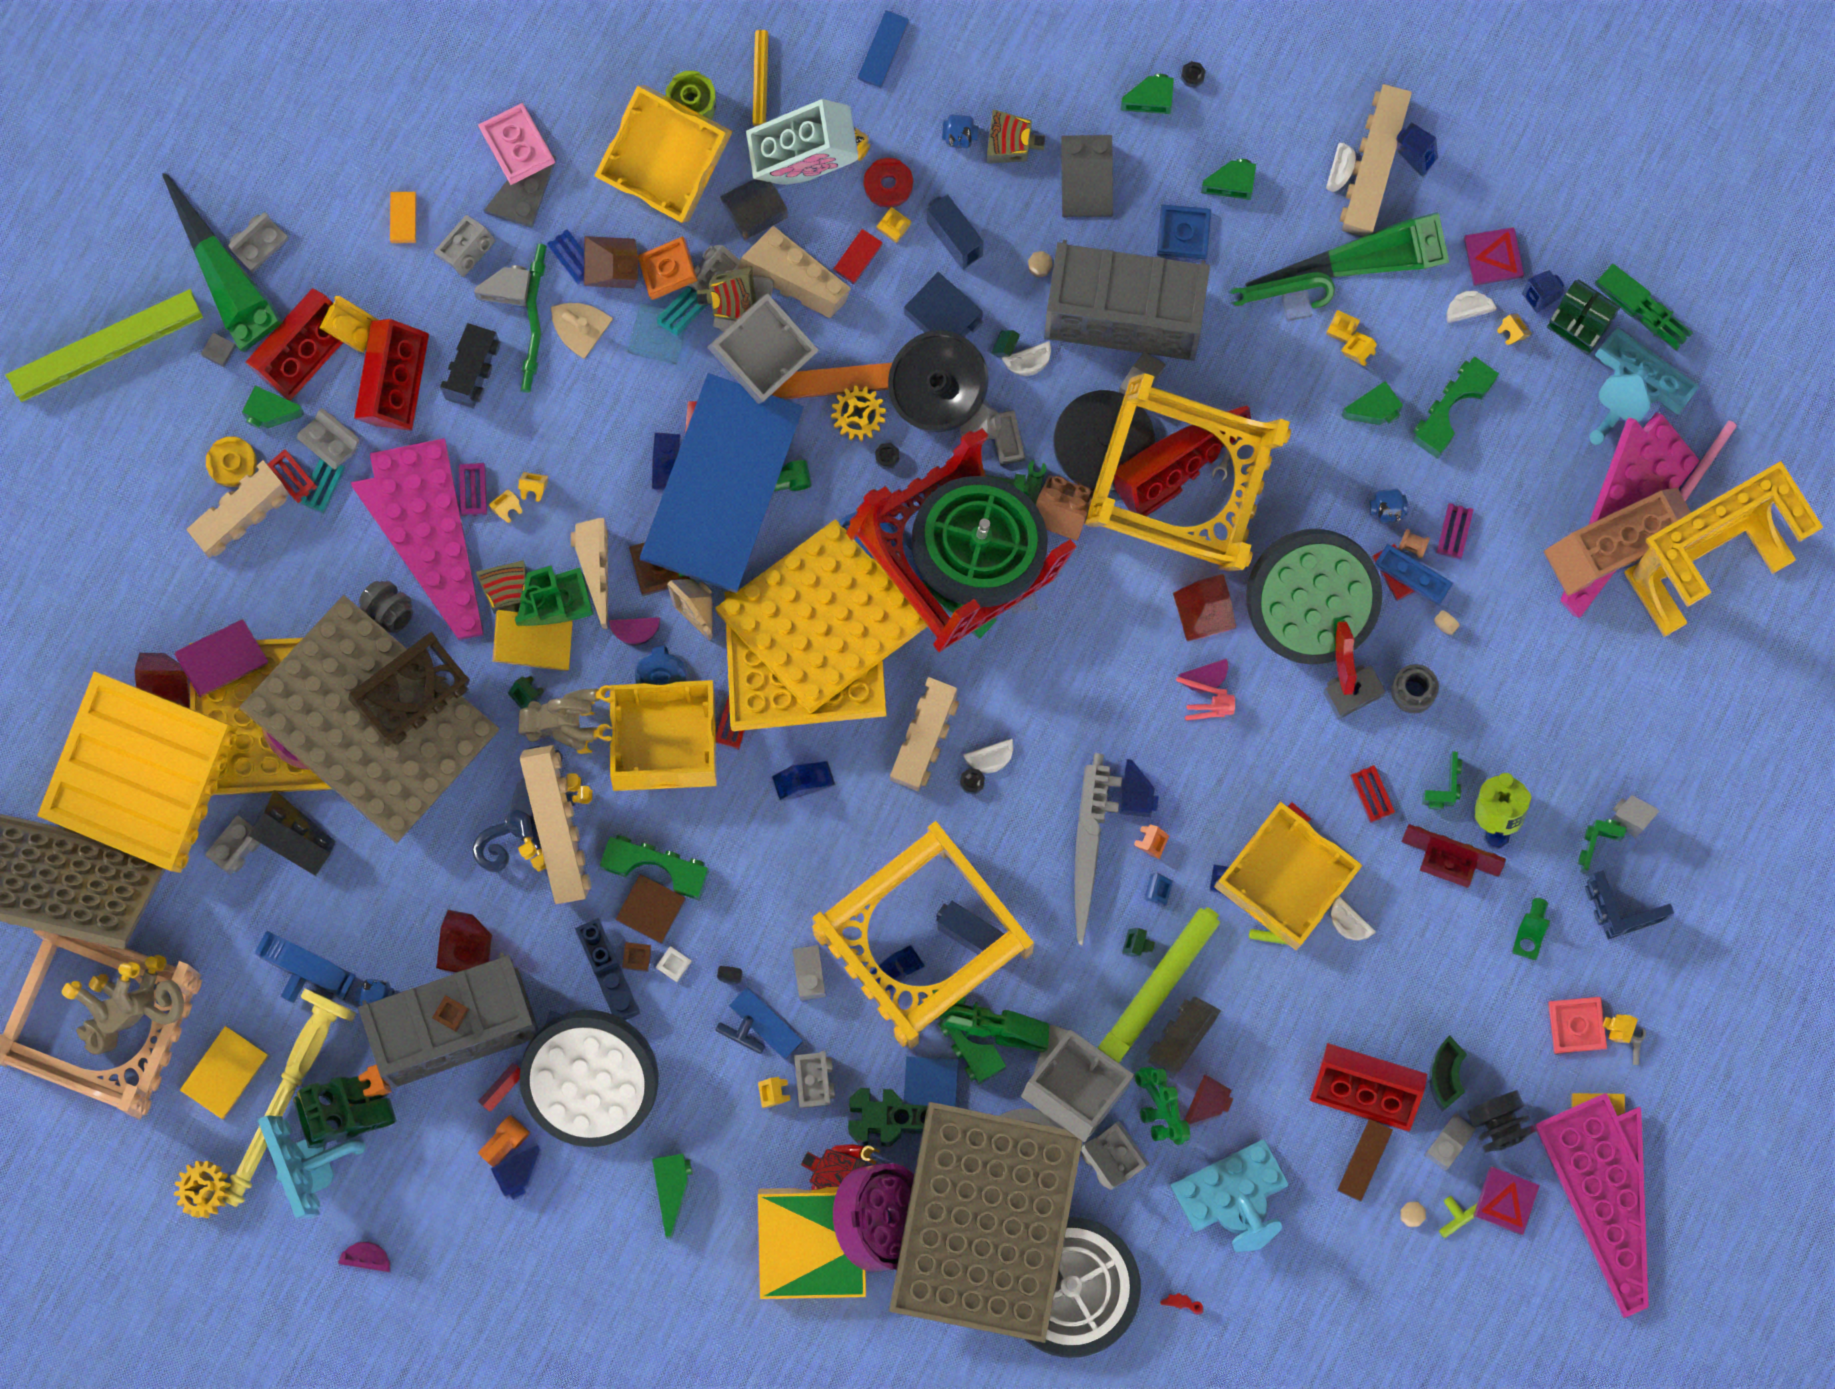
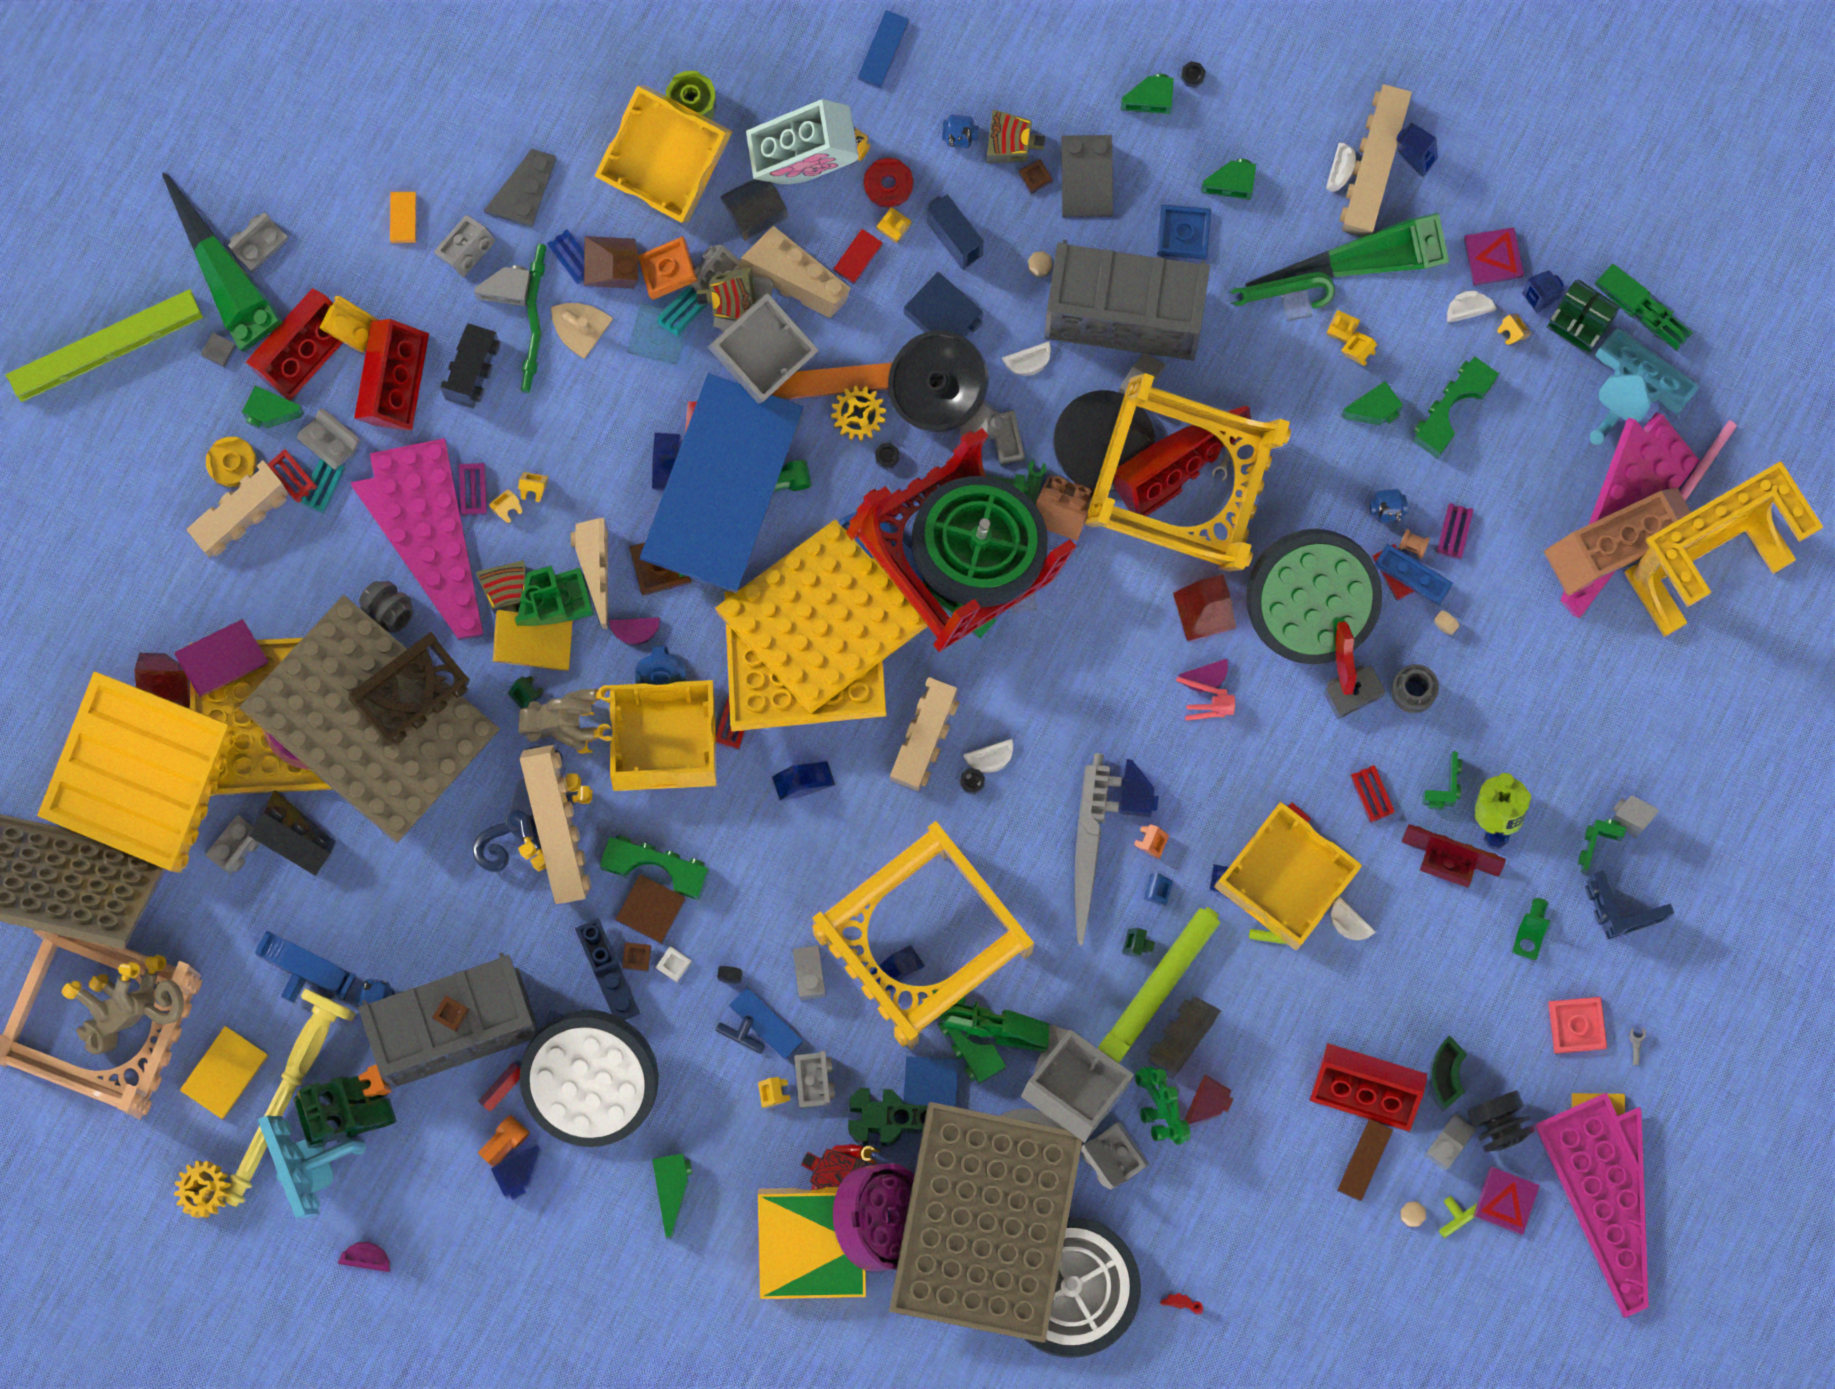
(462, 942): clear red slope -> none
(516, 143): bright pink tile -> none
(694, 604): tan wedge -> none
(760, 77): yellow axle -> none
(966, 927): dark blue brick -> none
(1005, 343): dark green tile -> none
(1035, 176): none -> reddish brown tile
(1234, 1191): medium azure plate -> none
(1620, 1027): yellow tile -> none

